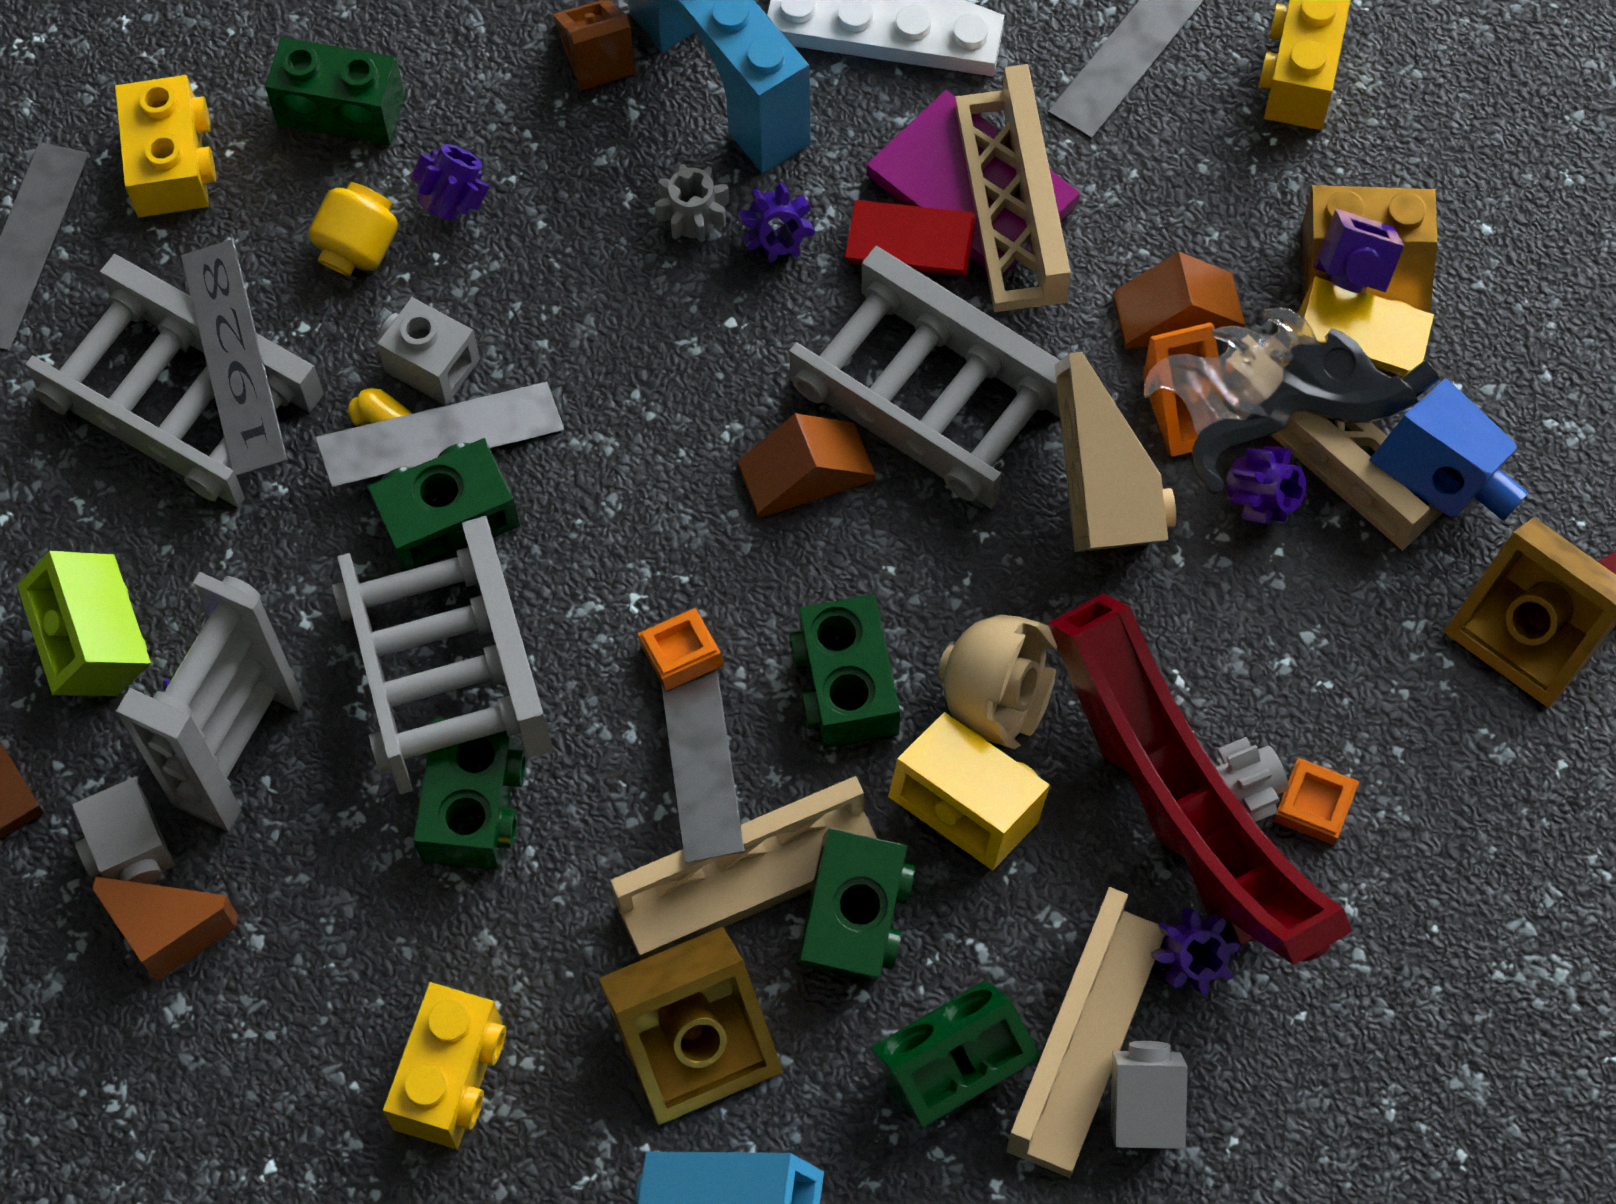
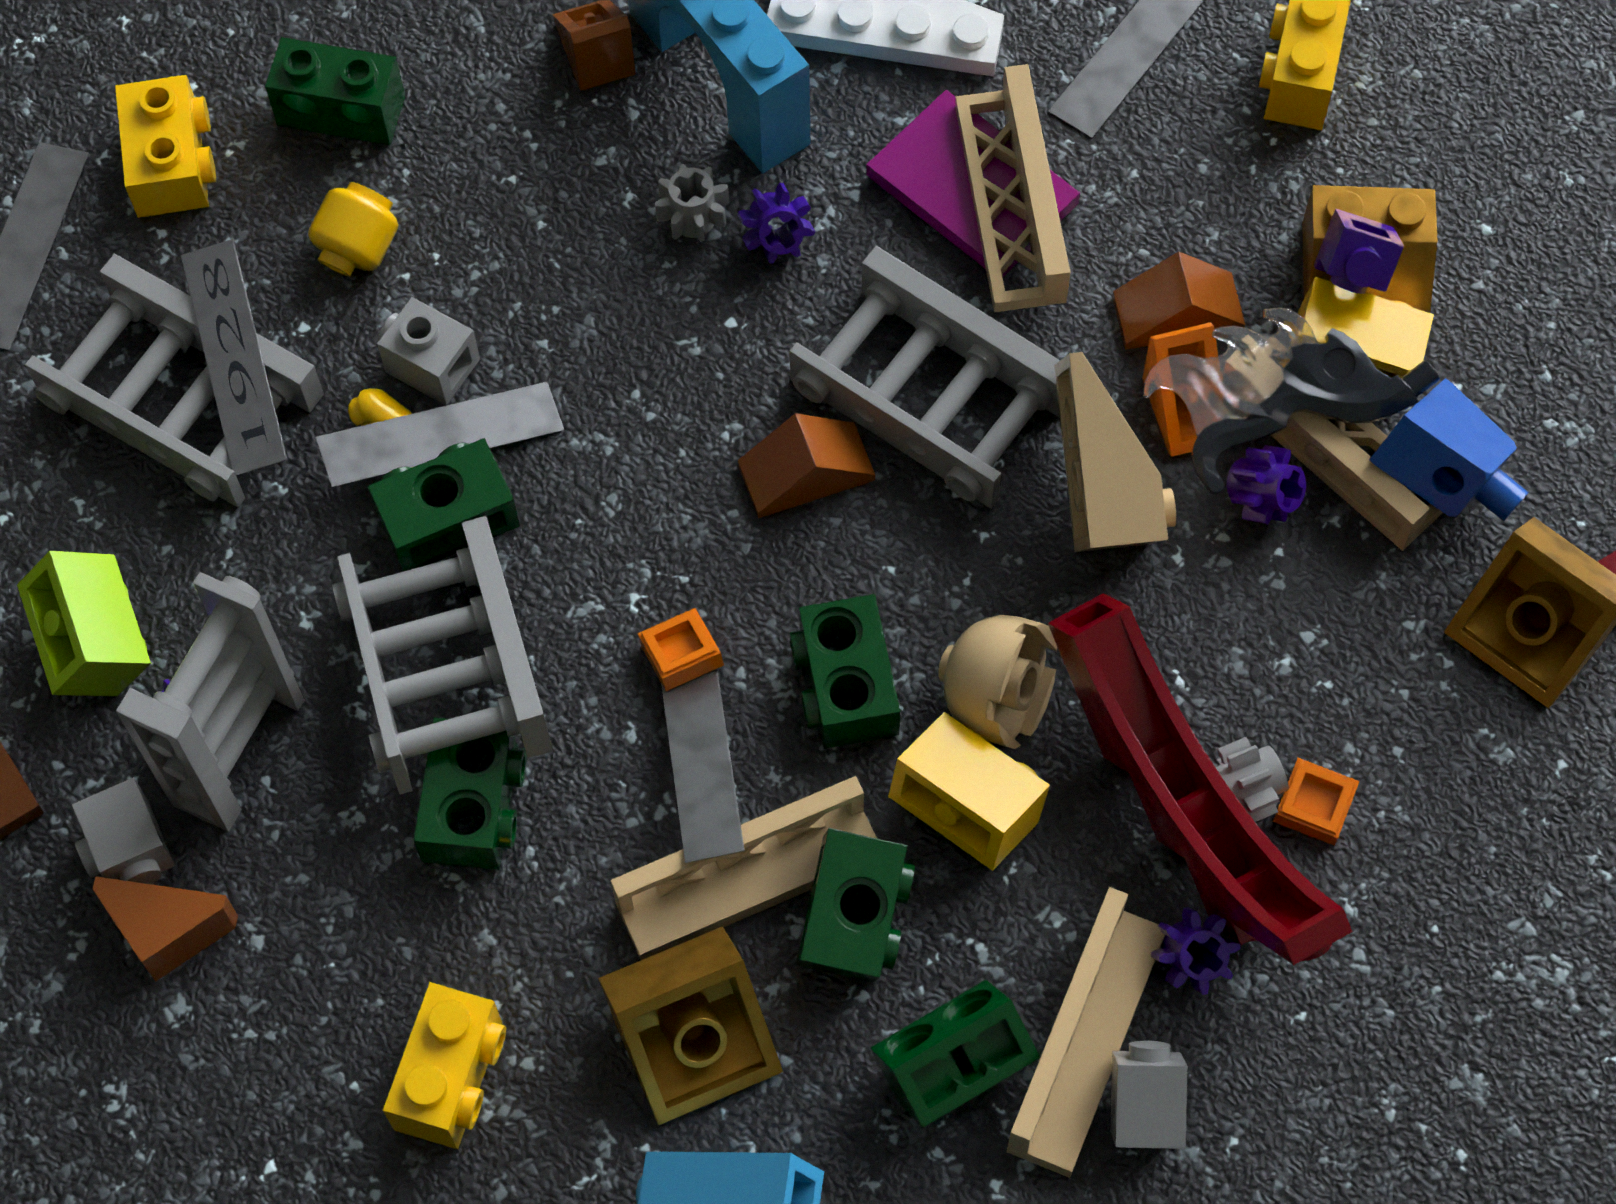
(449, 182): dark purple gear -> none
(918, 236): red tile -> none

